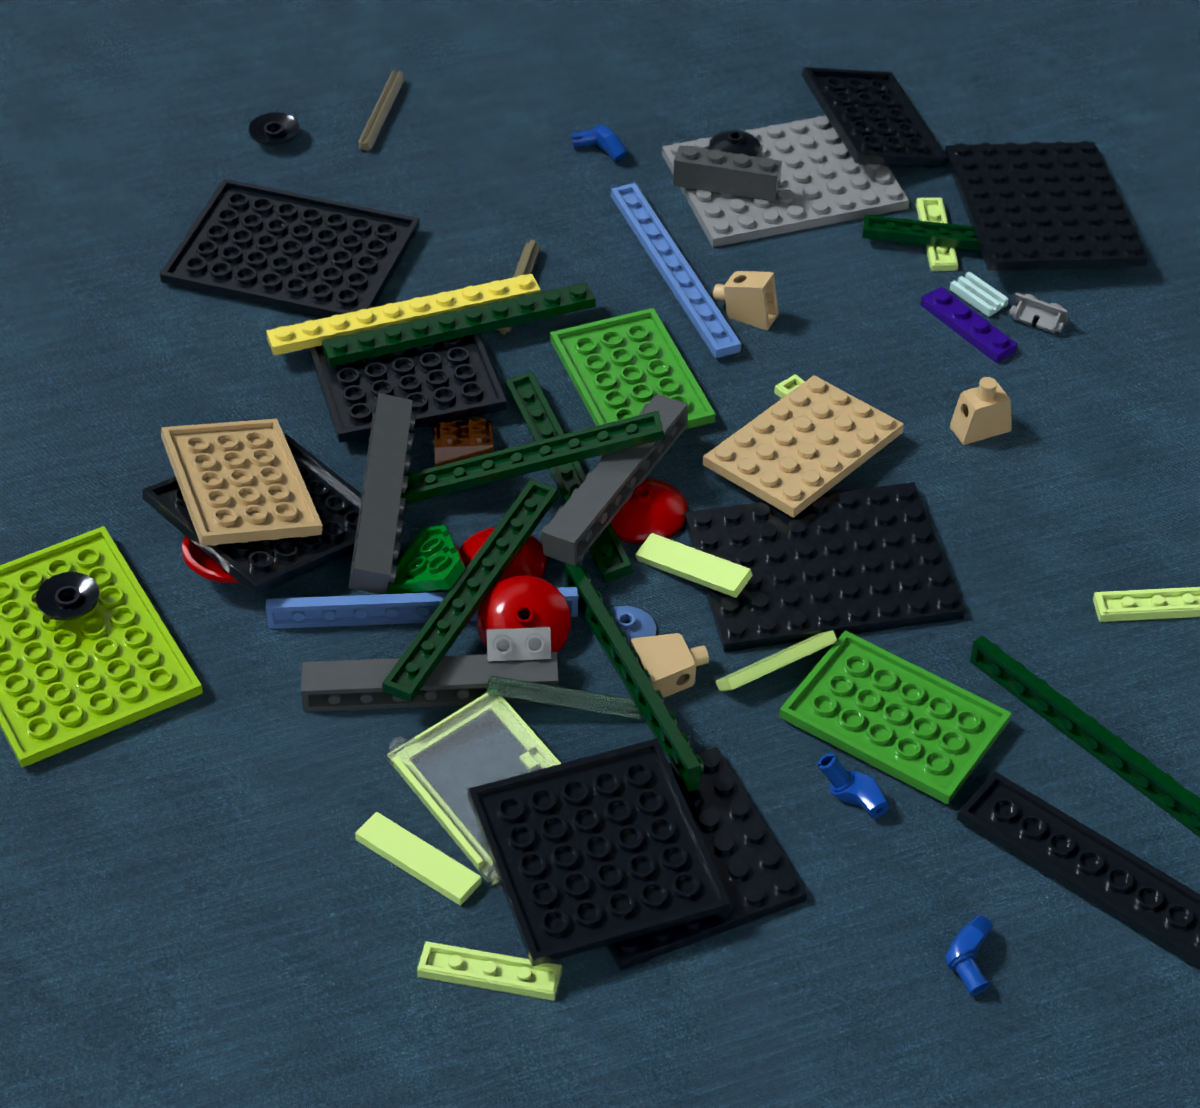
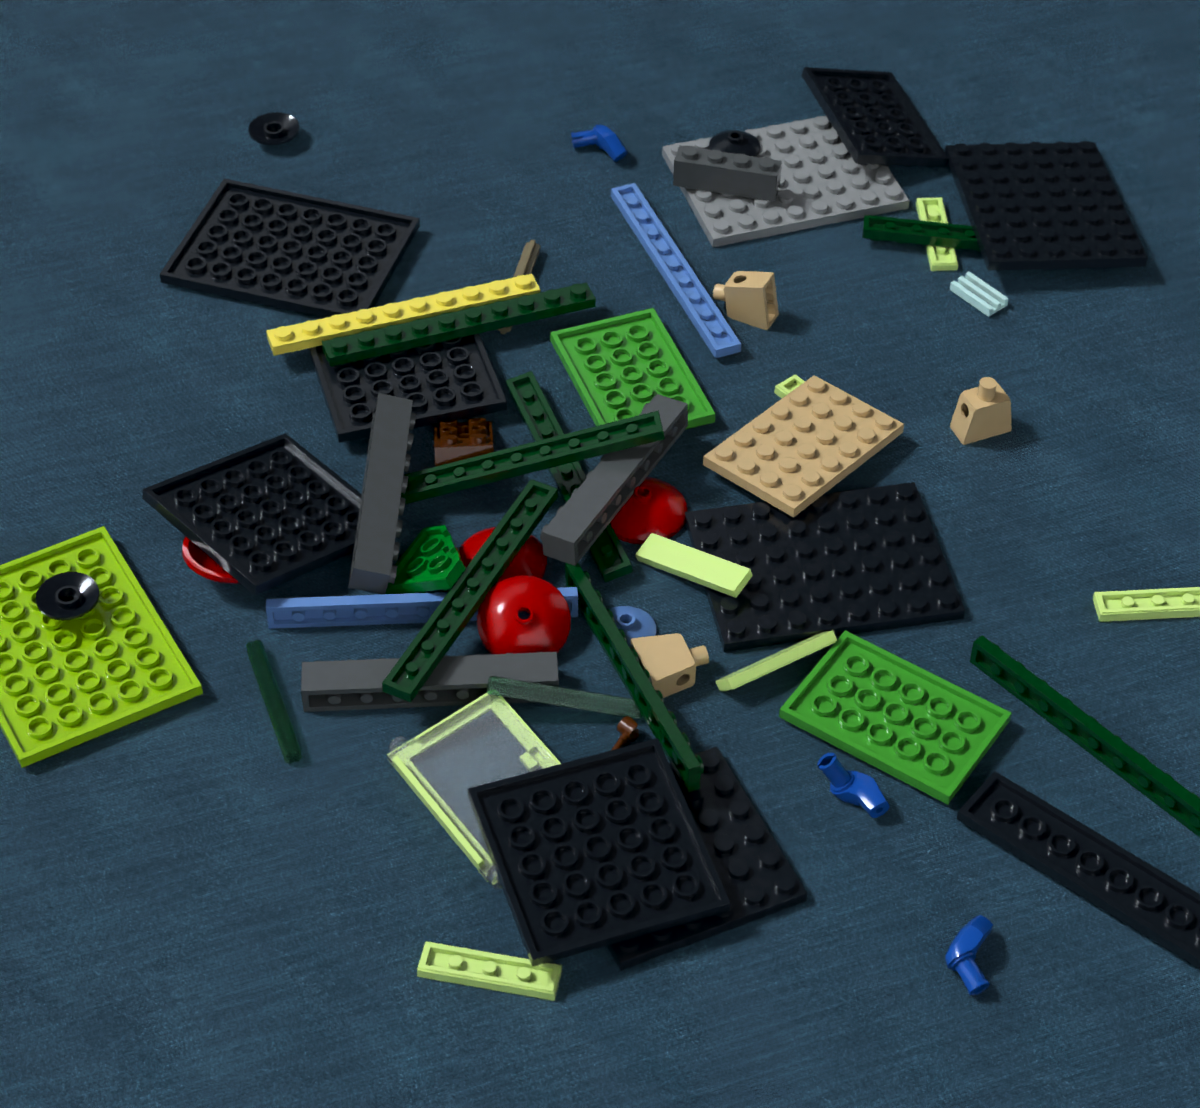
(240, 482): tan plate -> none
(273, 702): none -> clear green axle
(381, 111): dark tan axle -> none
(418, 858): yellowish green tile -> none
(518, 644): light grey hinge -> none
(629, 732): none -> reddish brown hand
(969, 324): dark purple plate -> none
(1051, 316): light grey hinge -> none

